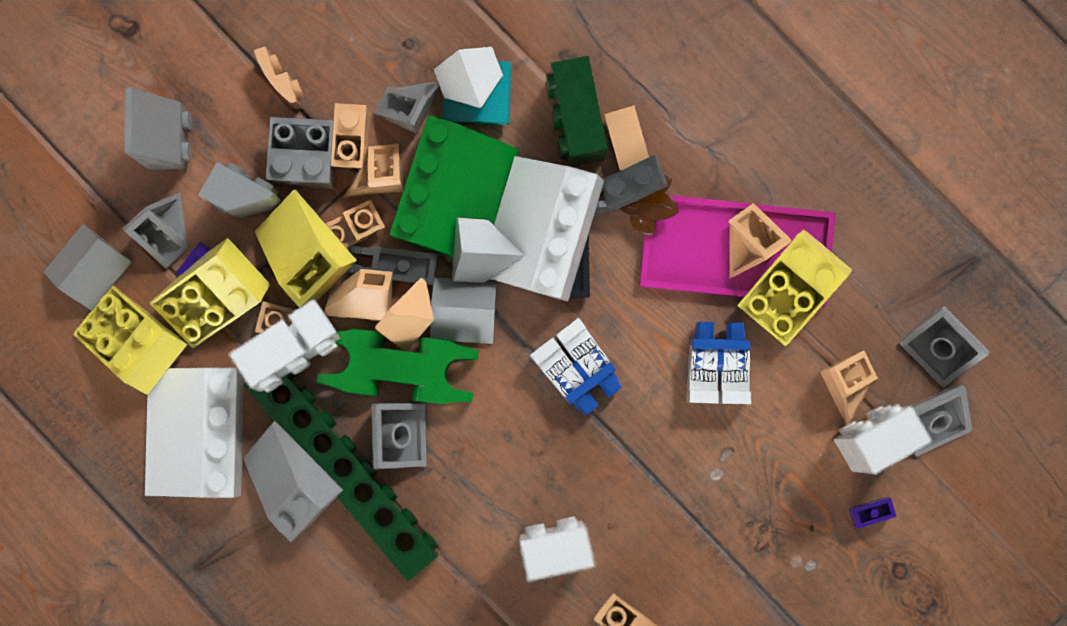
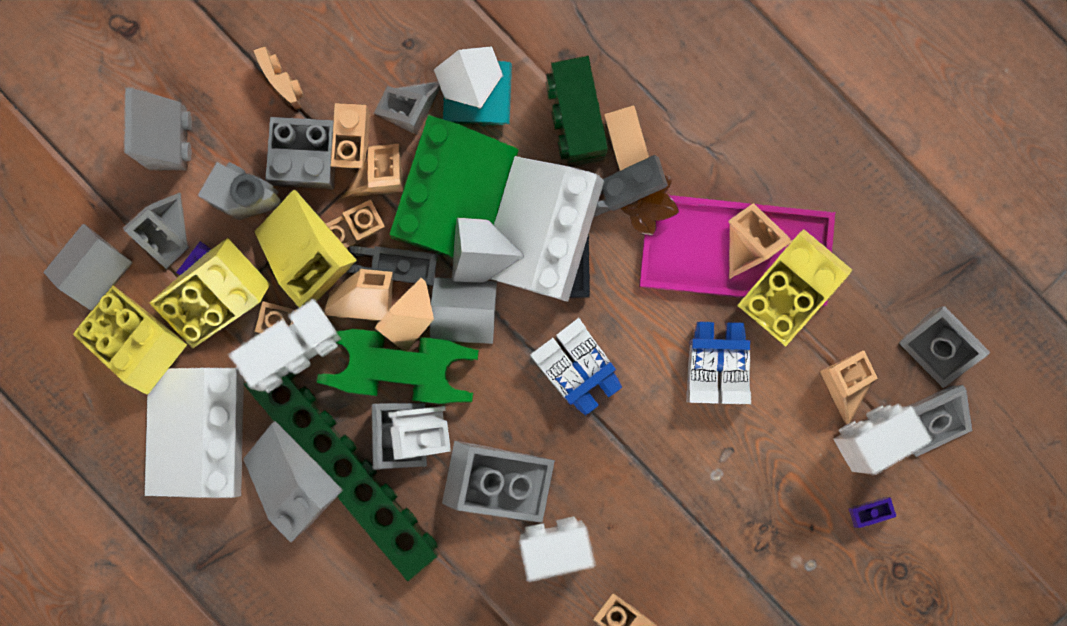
(247, 190): none -> dark grey tile
(419, 432): none -> white plate
(497, 482): none -> light grey slope

